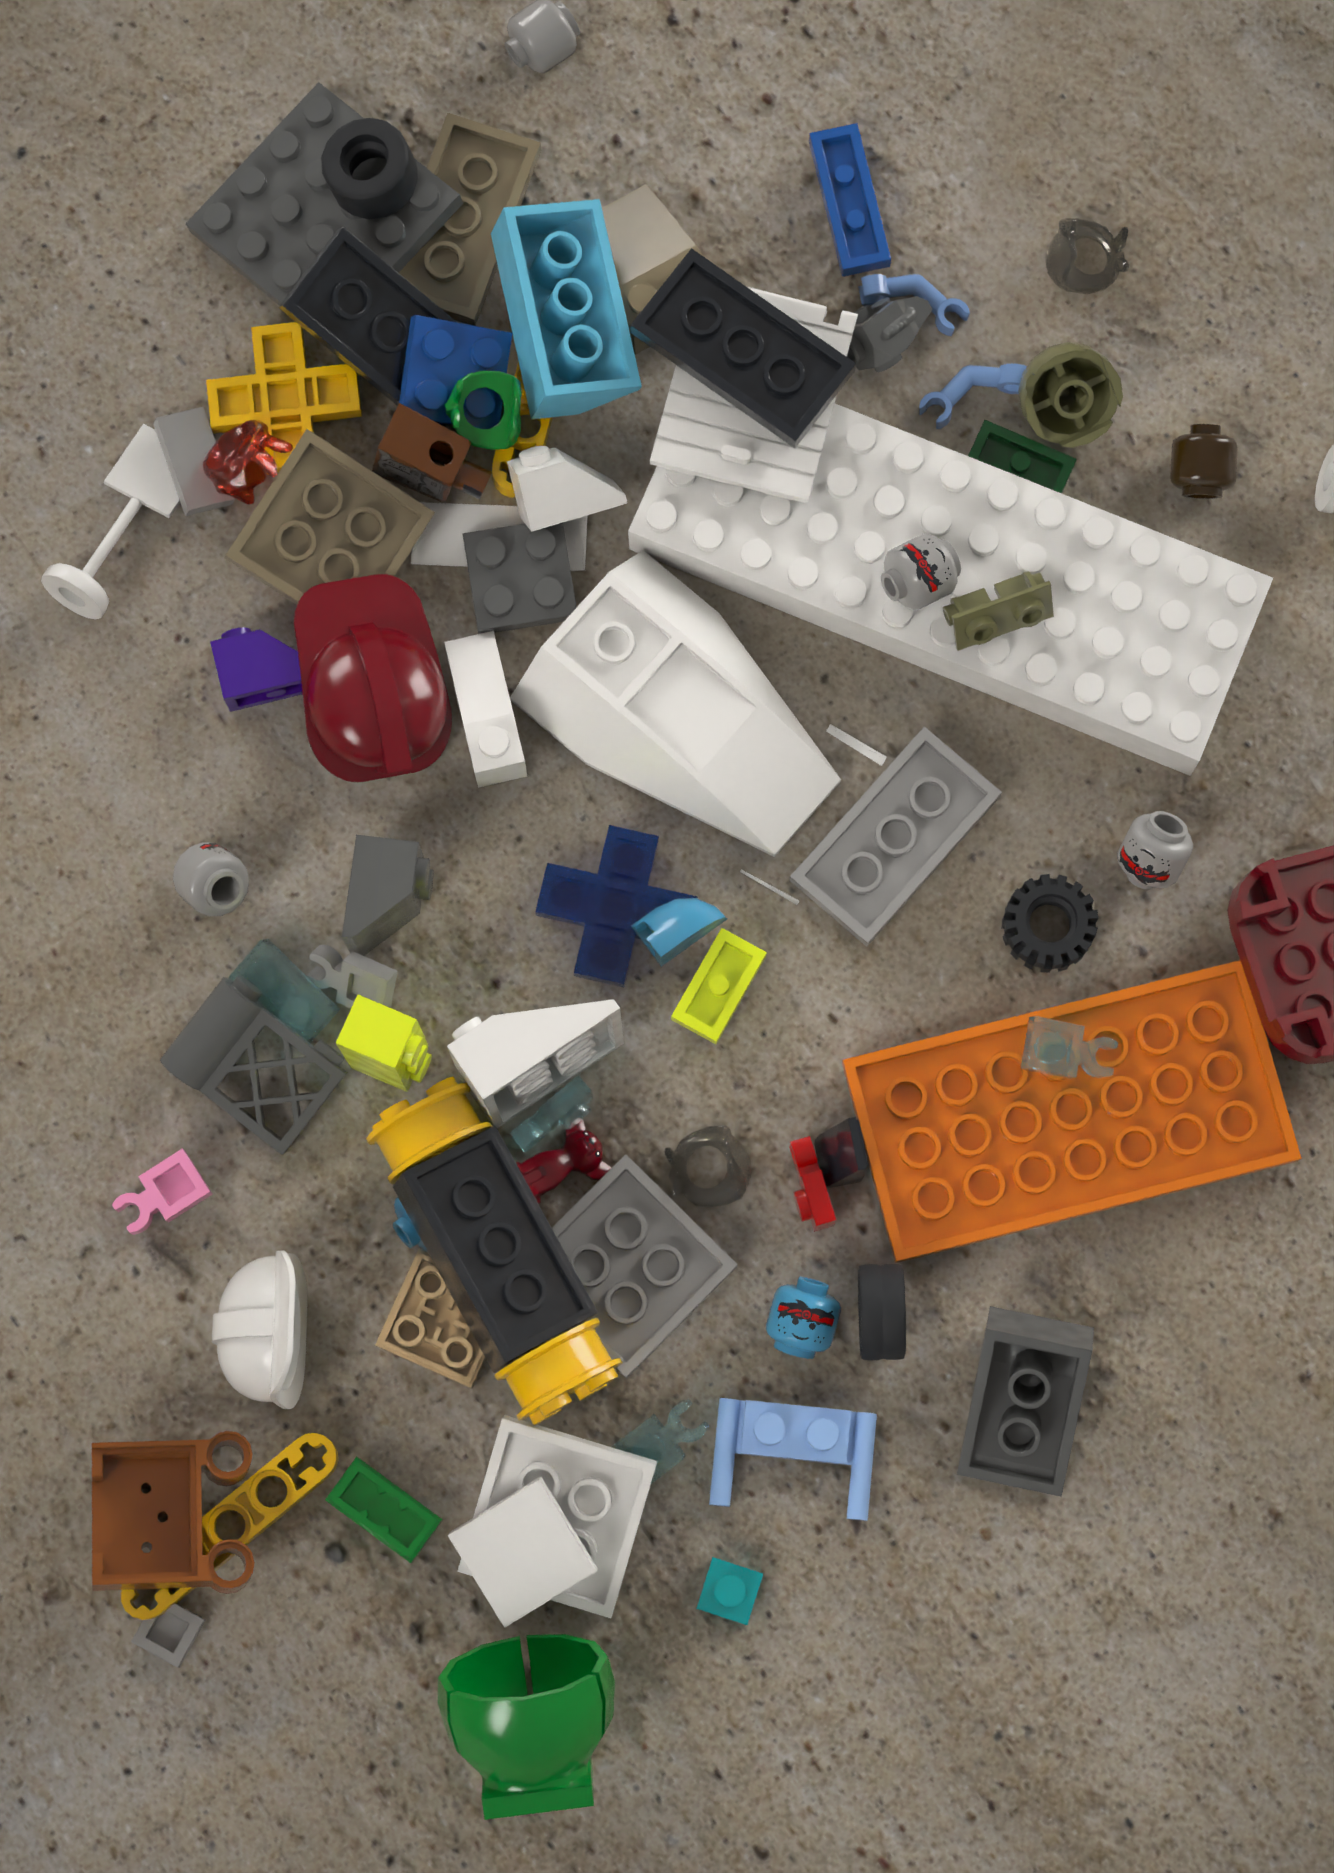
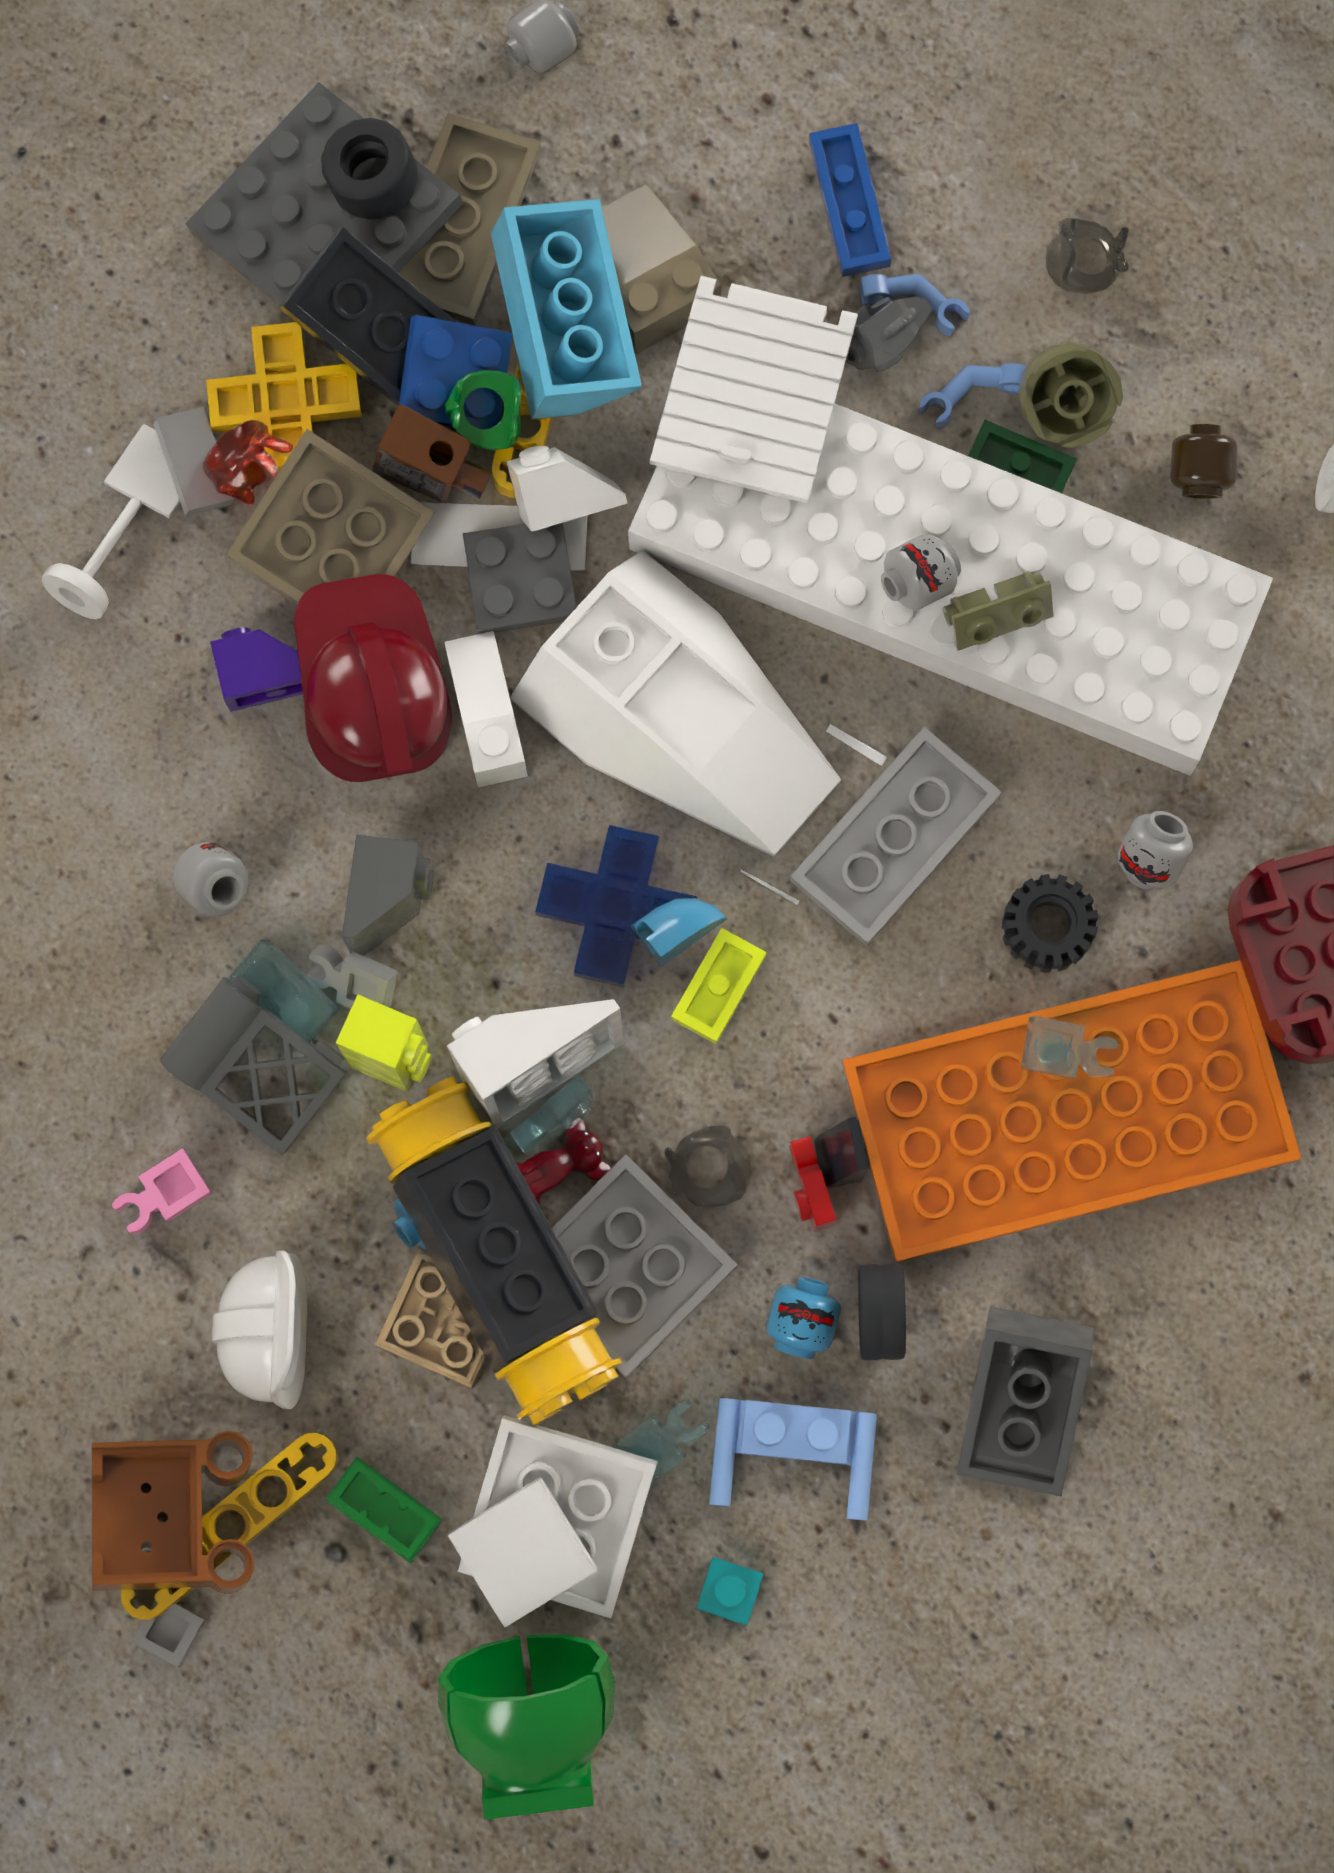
(743, 348): black plate -> none

